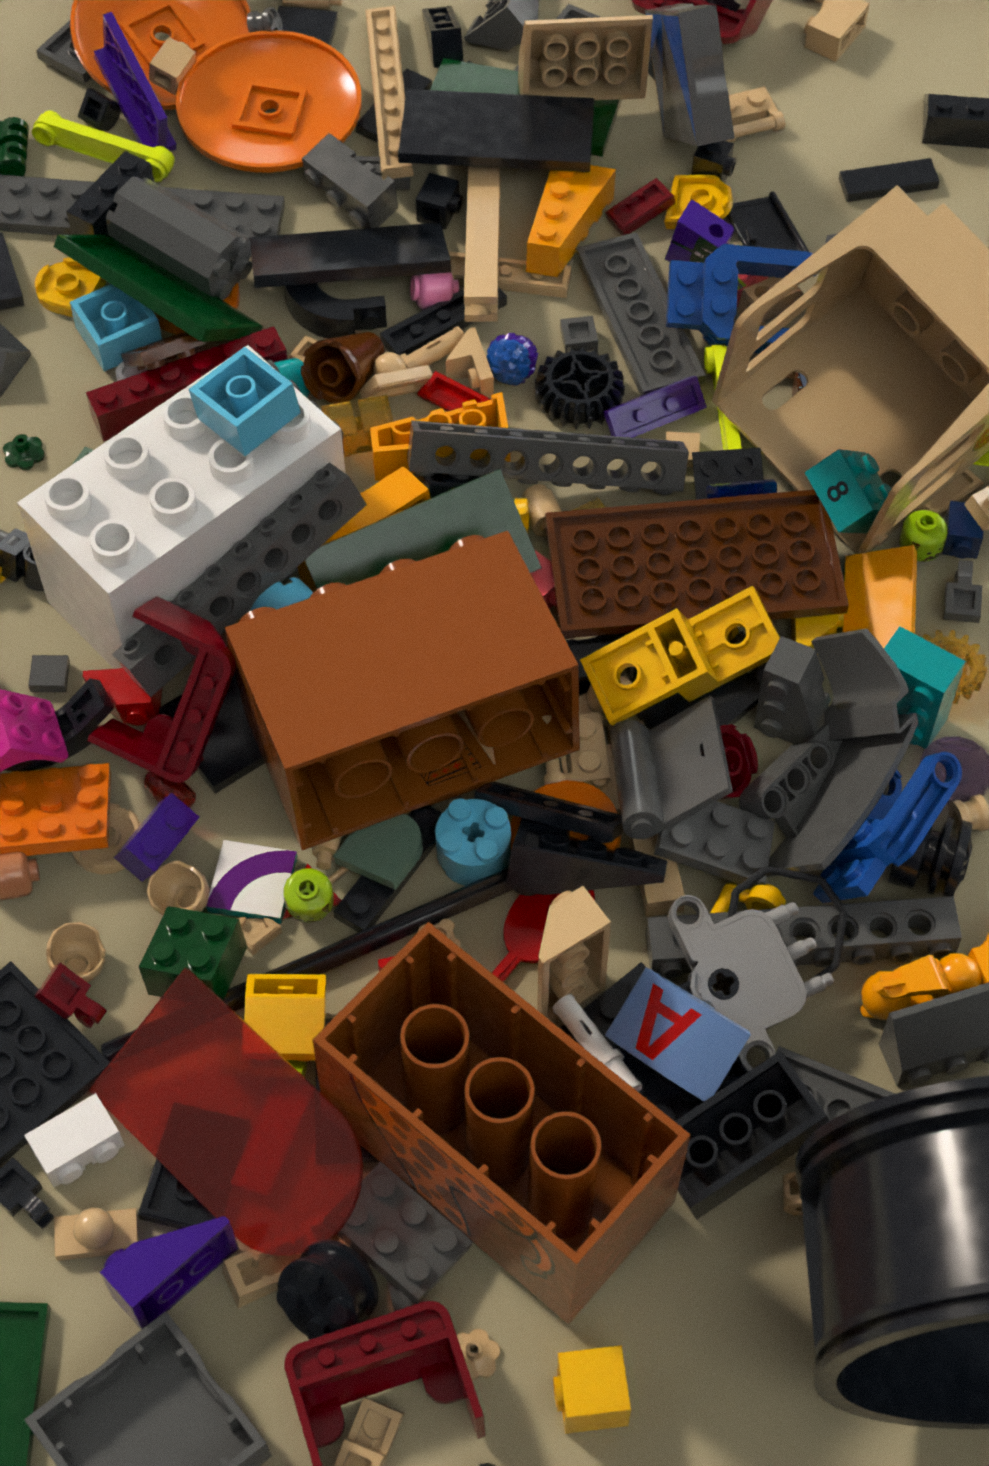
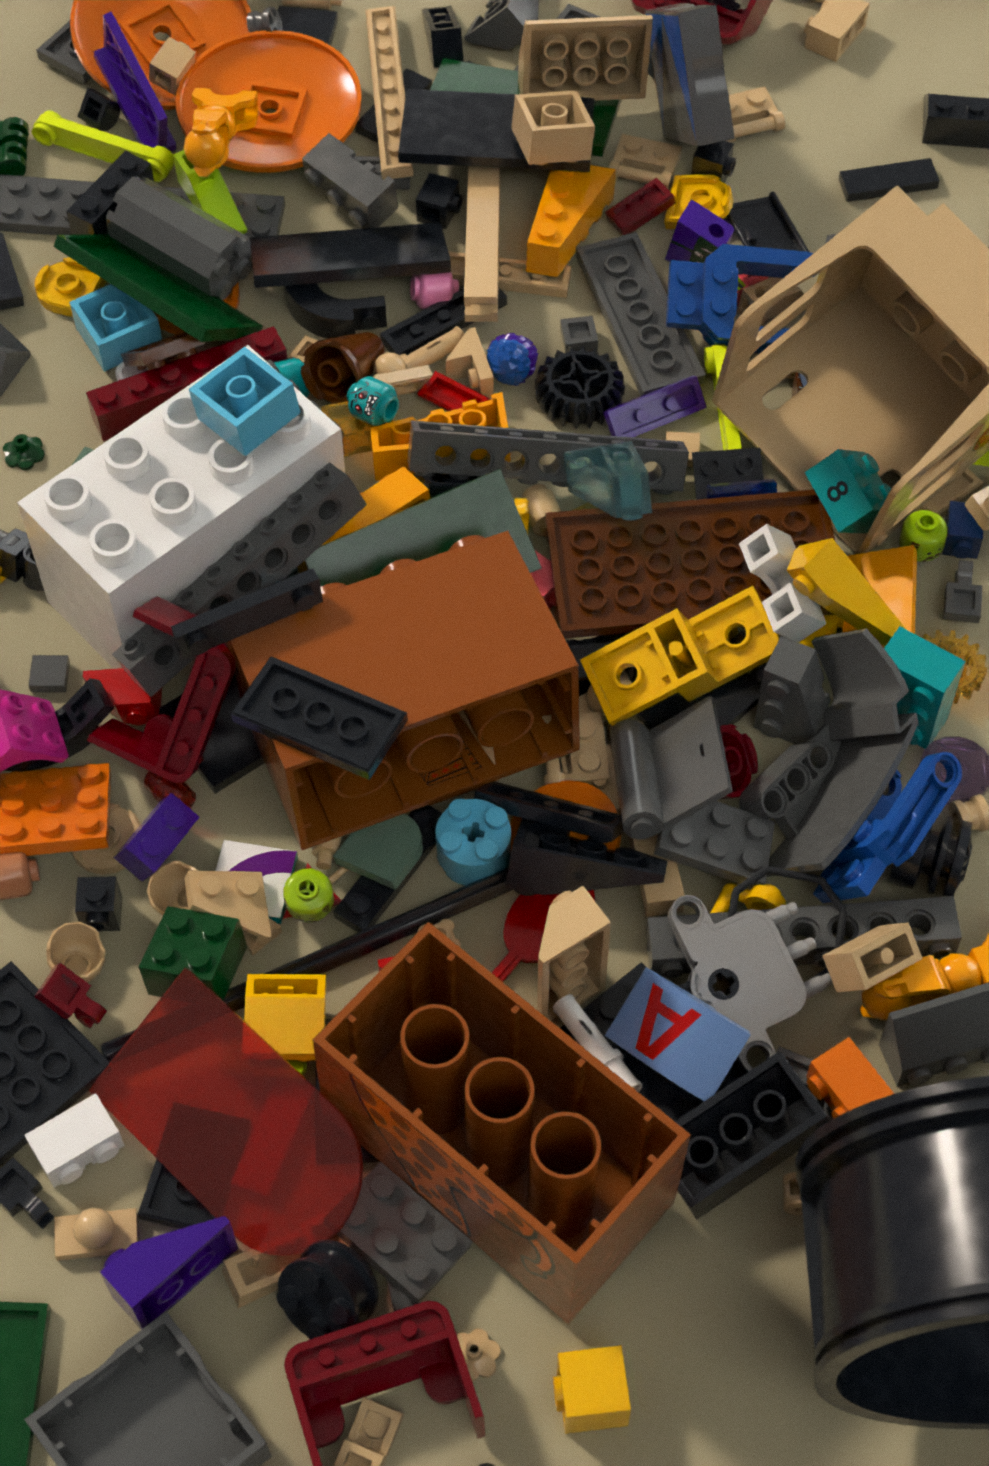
(99, 903): none -> black brick
(208, 193): none -> lime slope
(215, 124): none -> light orange piece
(231, 895): none -> tan wing
(247, 614): none -> black plate
(319, 717): none -> black tile
(372, 401): none -> teal head
(553, 127): none -> tan brick
(610, 479): none -> clear light blue wedge
(645, 160): none -> tan plate
(789, 611): none -> white arch
(836, 584): none -> yellow wedge
(845, 1078): none -> orange brick
(872, 957): none -> tan brick

